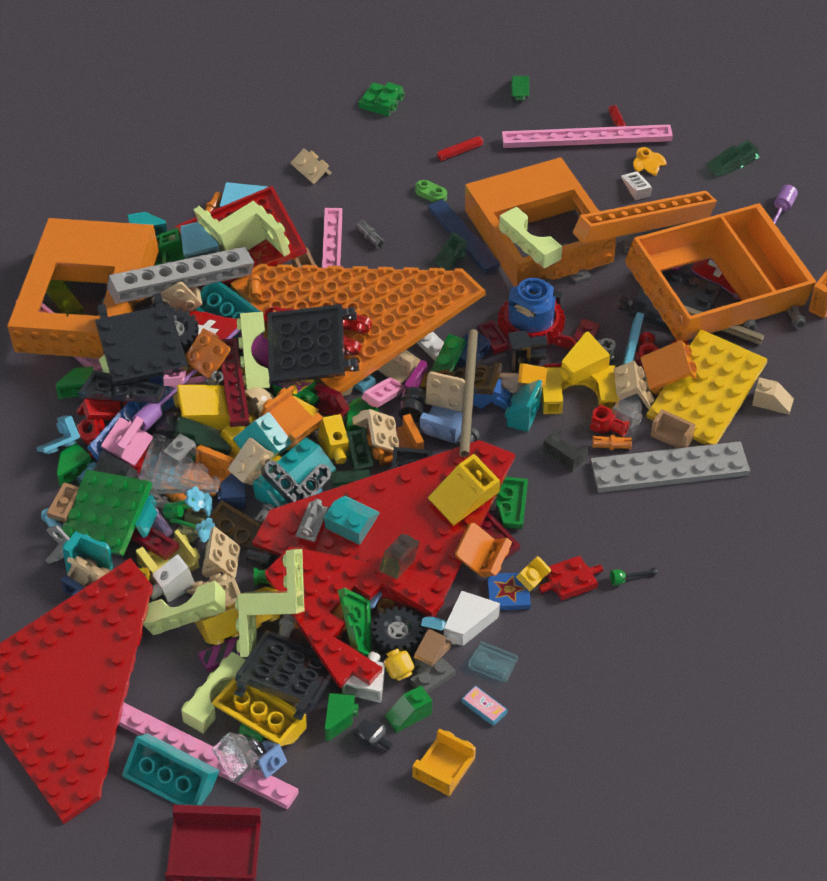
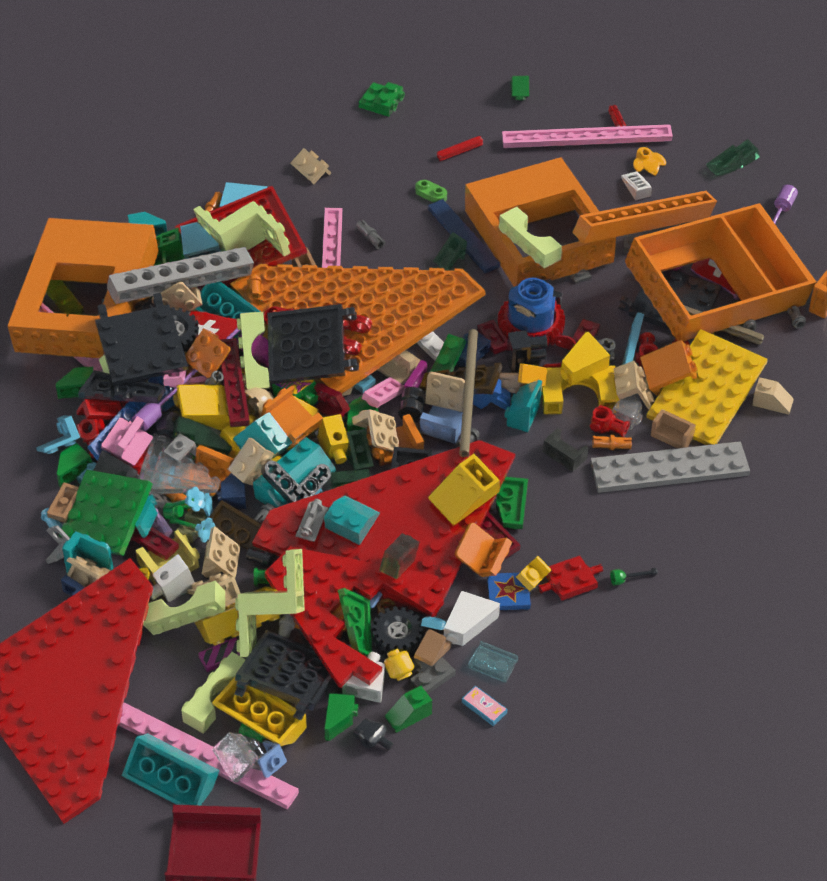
(444, 762): light orange panel -> none

